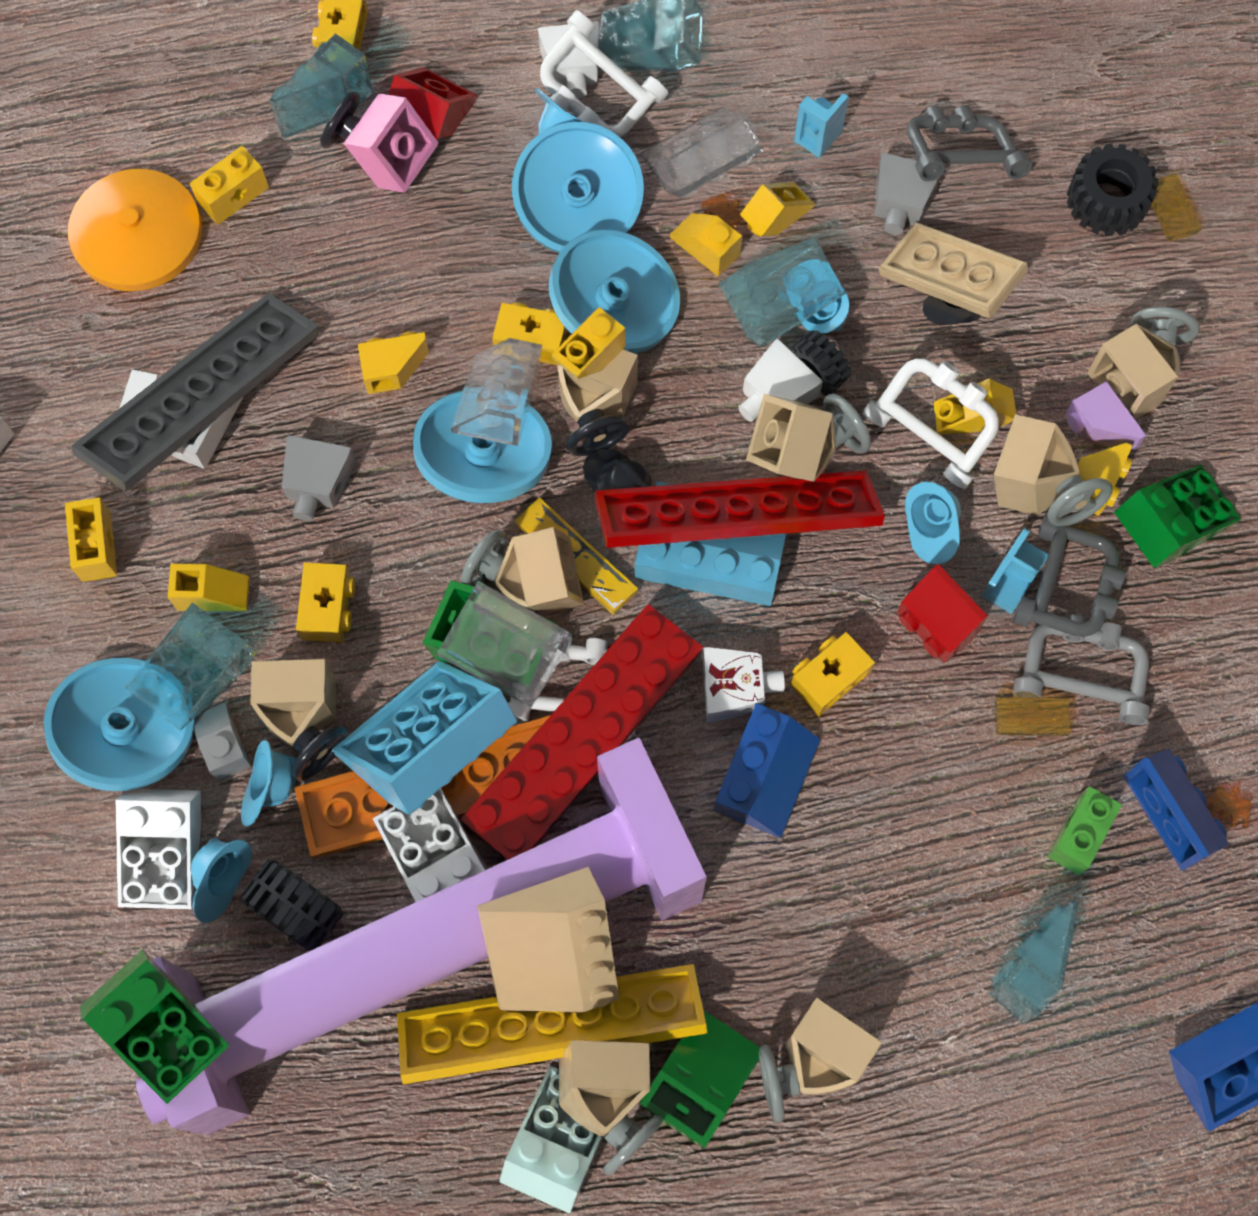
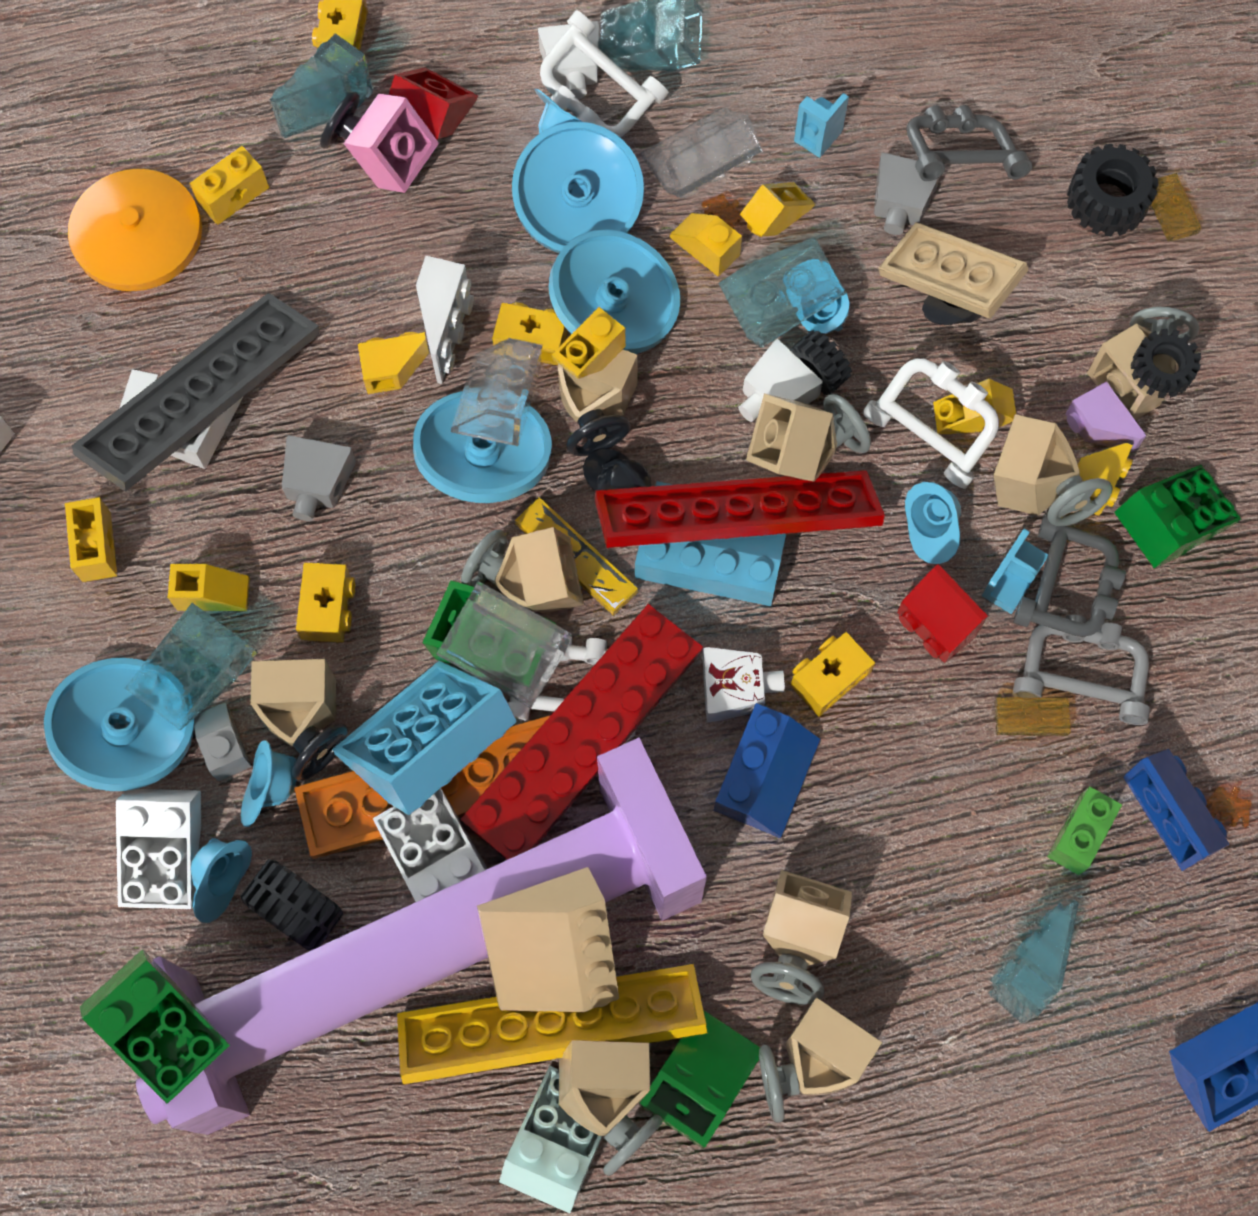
(443, 302): none -> white slope
(803, 929): none -> tan piece
(1174, 347): none -> black tyre

